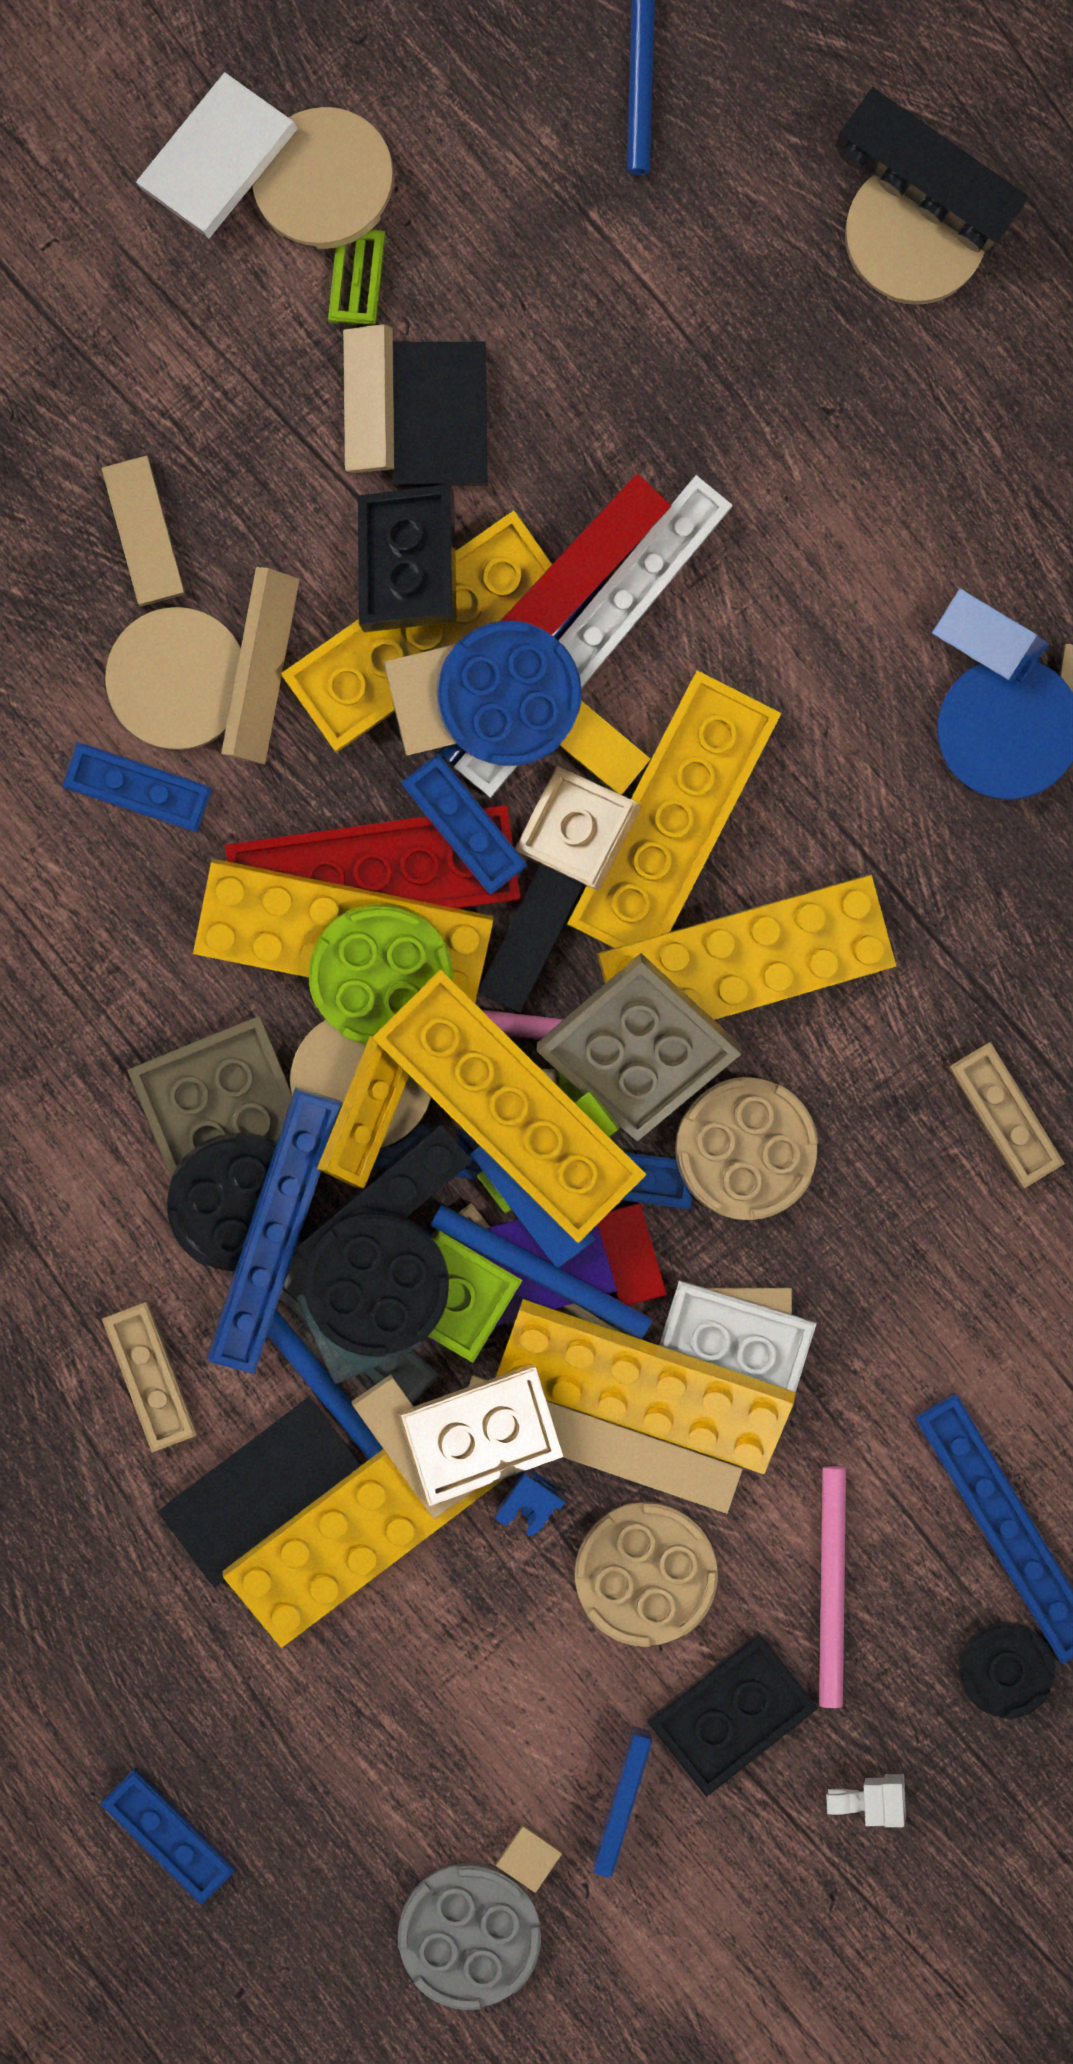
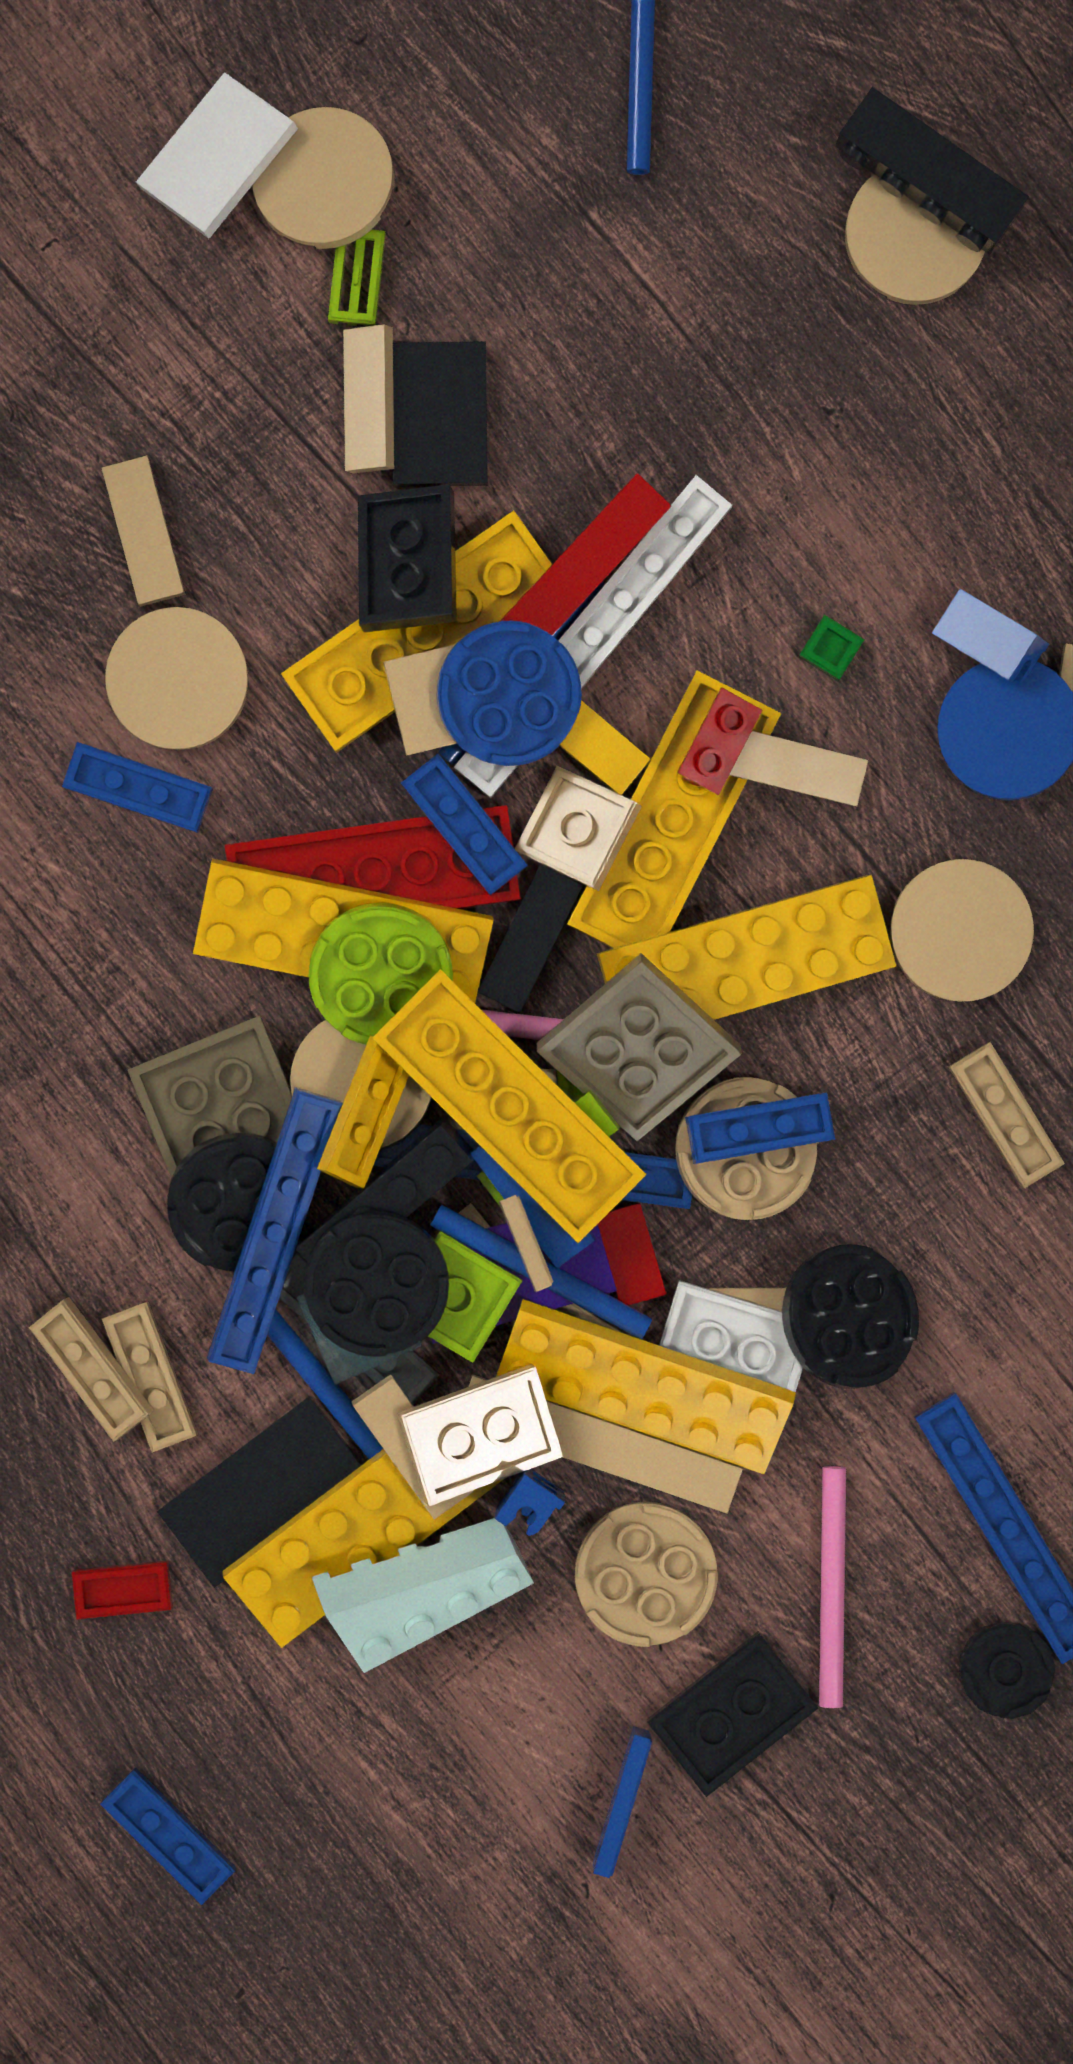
(91, 1369): none -> tan tile
(122, 1589): none -> red tile
(260, 665): tan tile -> none
(422, 1591): none -> light aqua wedge
(469, 1936): light grey tile -> none
(526, 1243): none -> tan tile
(529, 1857): tan tile -> none
(719, 741): none -> red hinge
(760, 1128): none -> blue tile
(801, 768): none -> tan tile
(831, 648): none -> green tile
(850, 1316): none -> black tile
(881, 1800): white piece -> none
(961, 930): none -> tan tile

